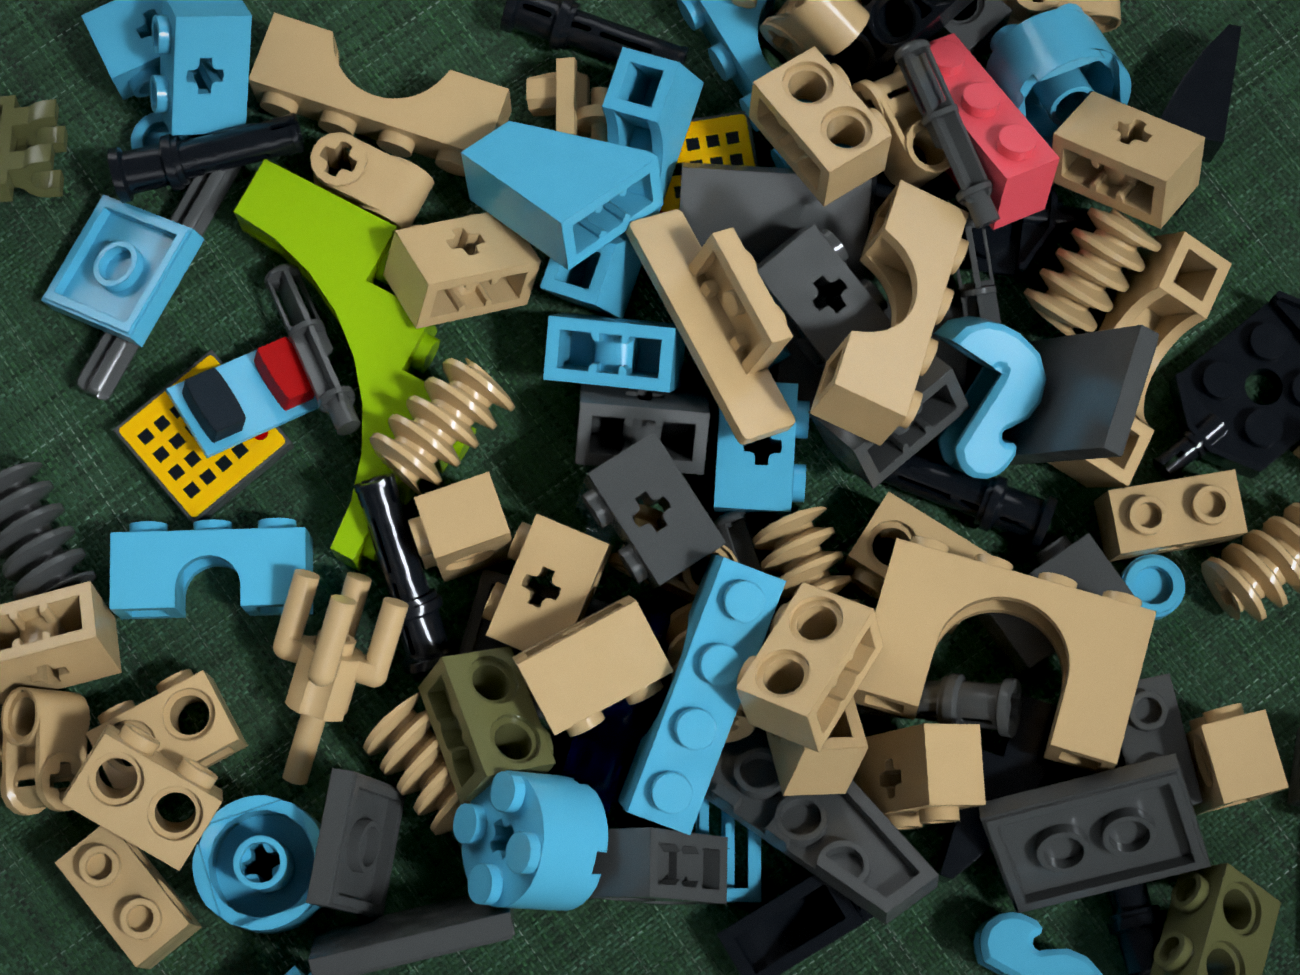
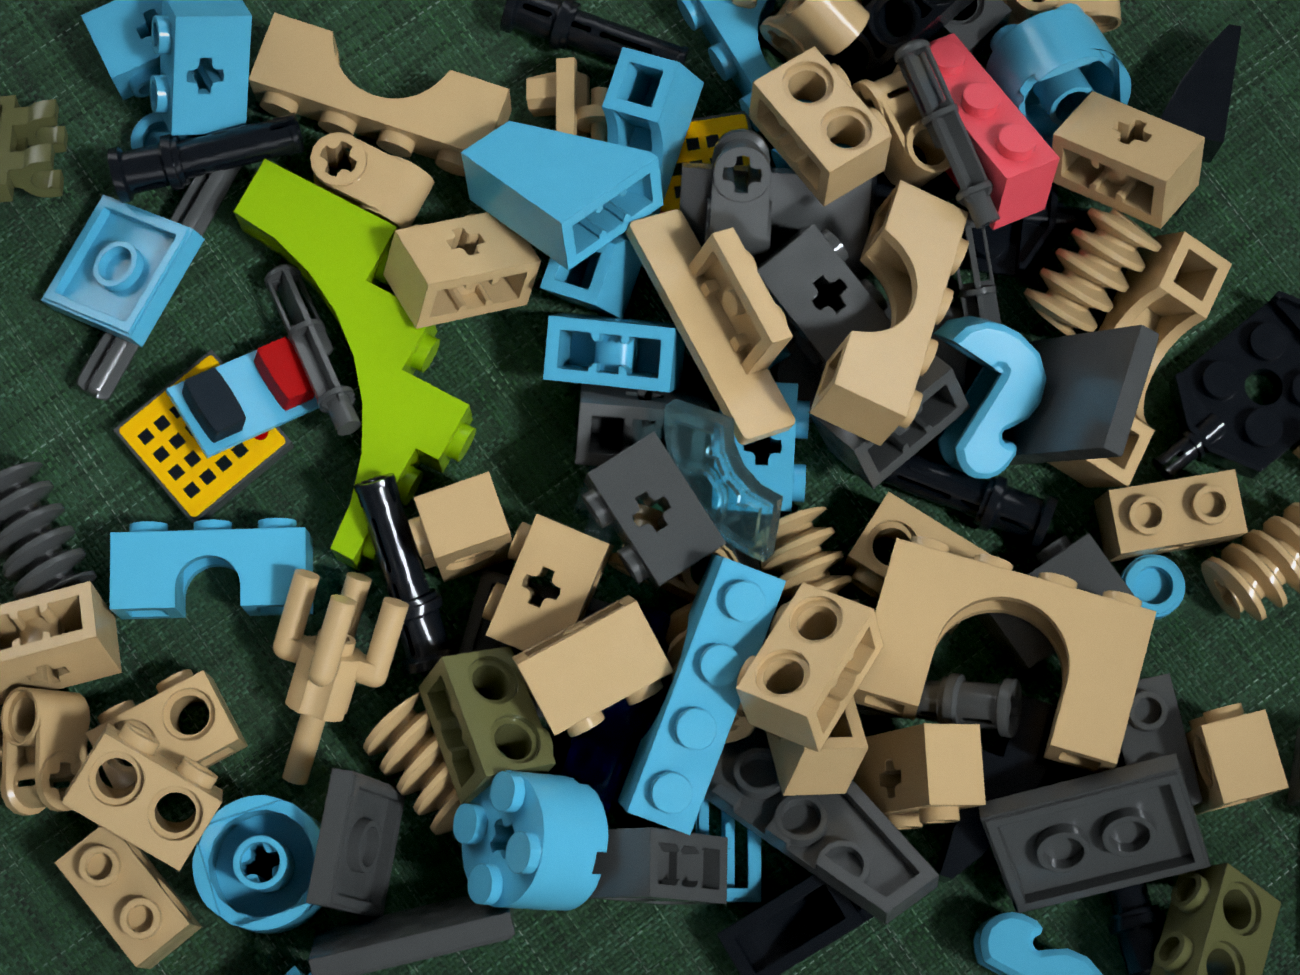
(440, 423): tan piece -> none
(709, 460): none -> clear light blue tile
(741, 199): none -> dark grey piece

